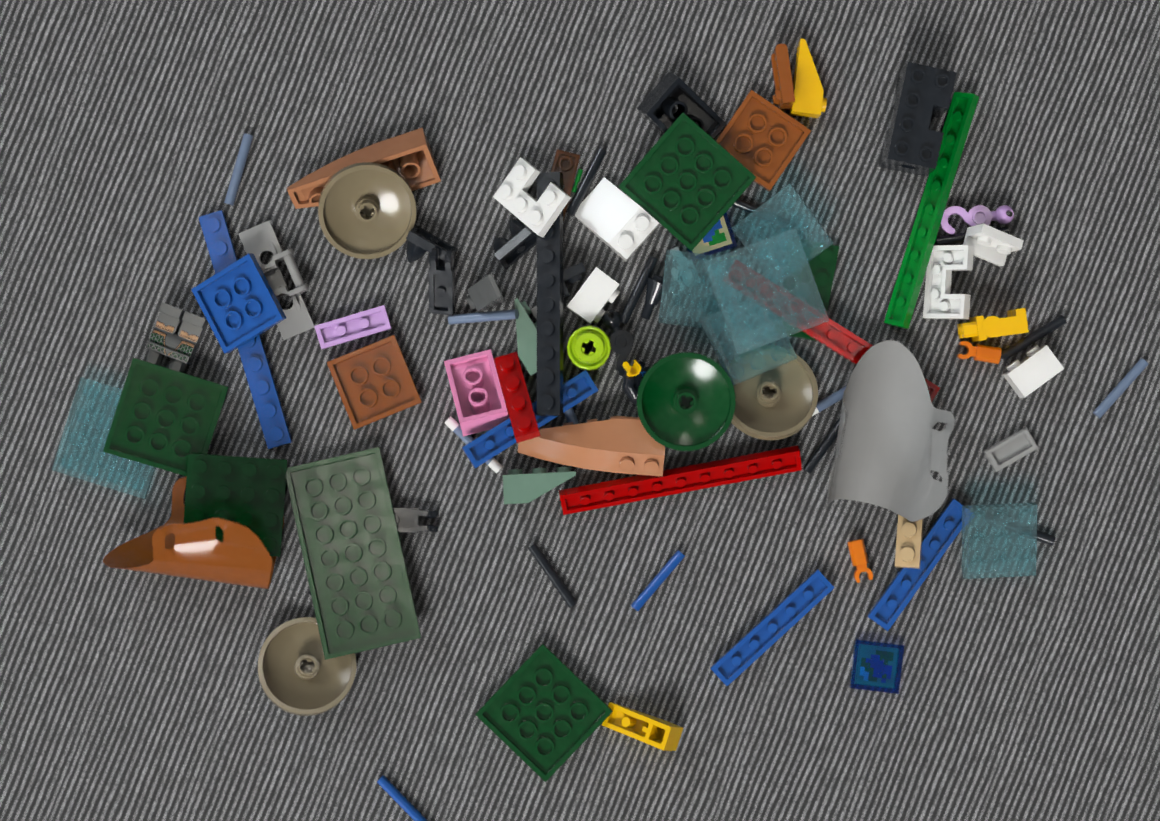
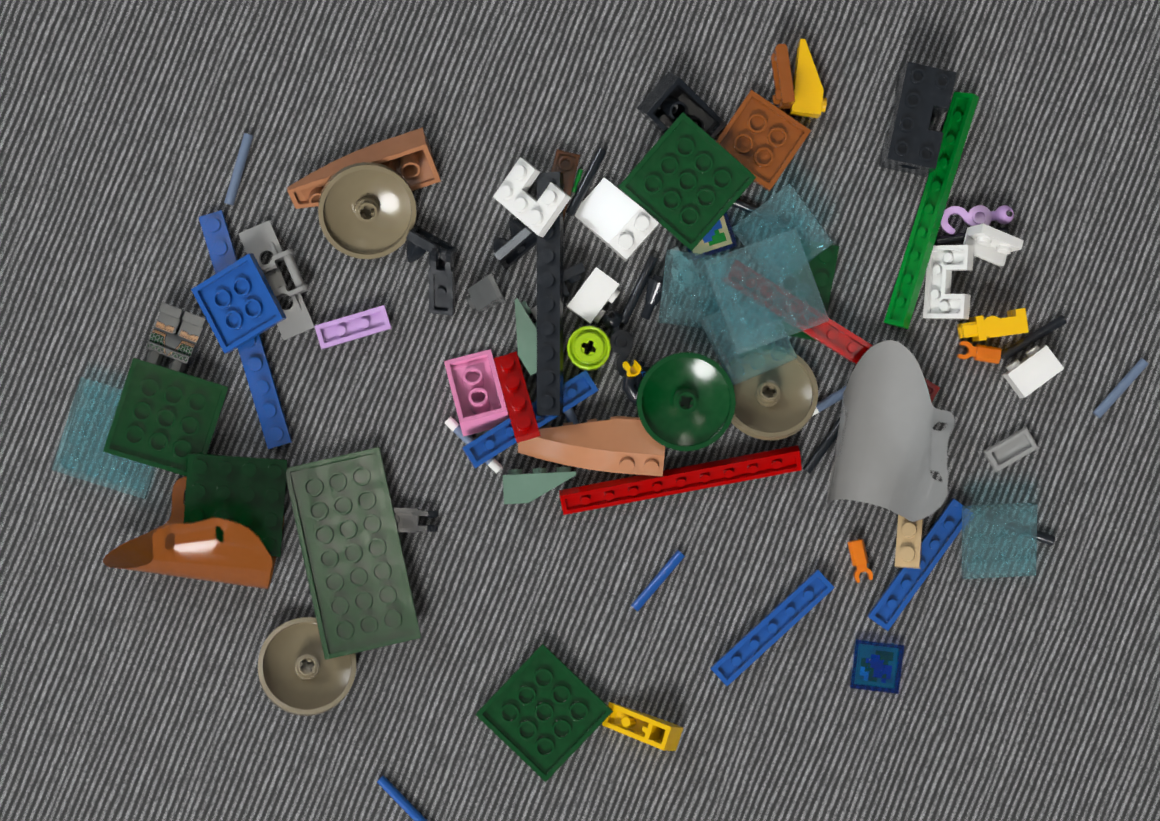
(374, 382): dark orange plate -> none
(483, 316): sand blue bar -> none
(552, 575): black bar -> none

